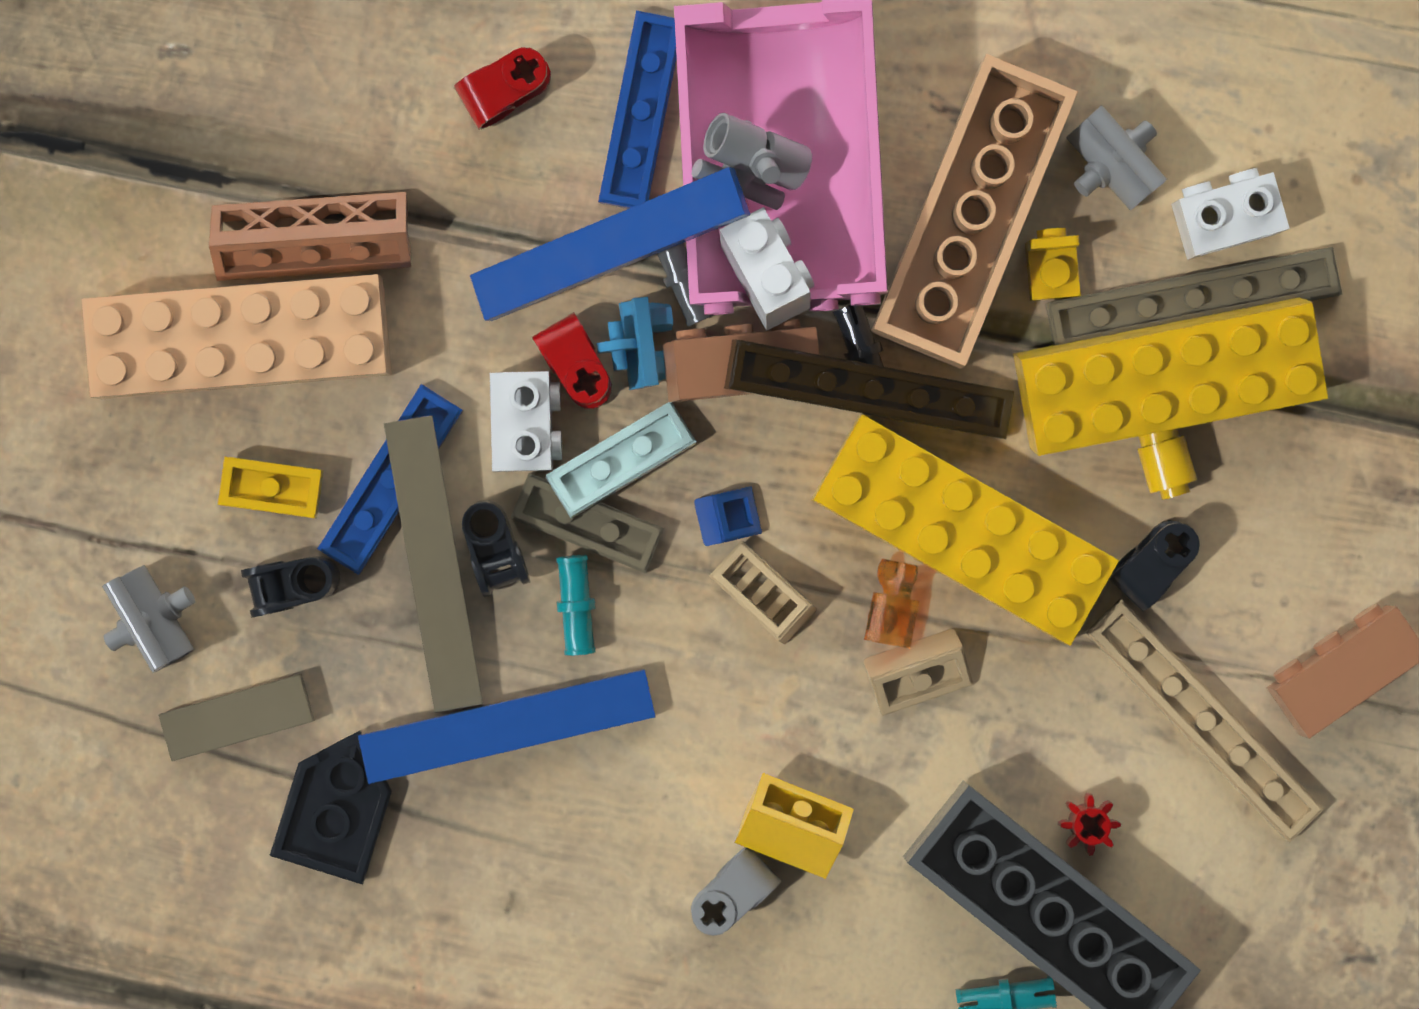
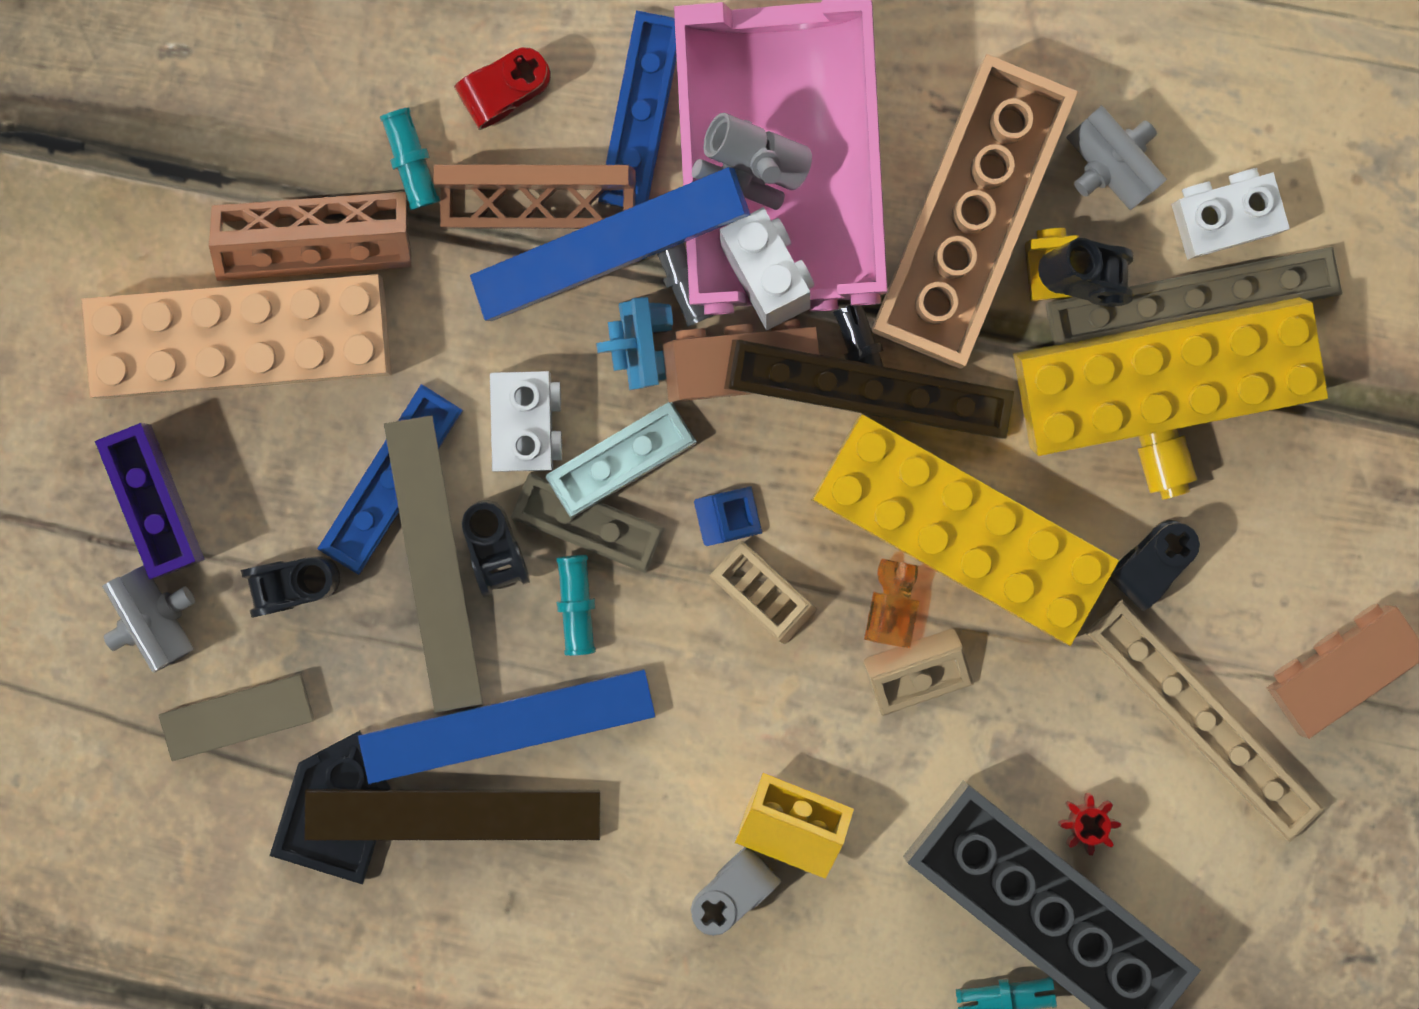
(149, 500): none -> dark purple brick
(270, 487): yellow plate -> none
(409, 158): none -> teal pin
(451, 814): none -> dark brown tile
(530, 178): none -> nougat fence
(572, 356): red piece -> none
(1088, 272): none -> black piece

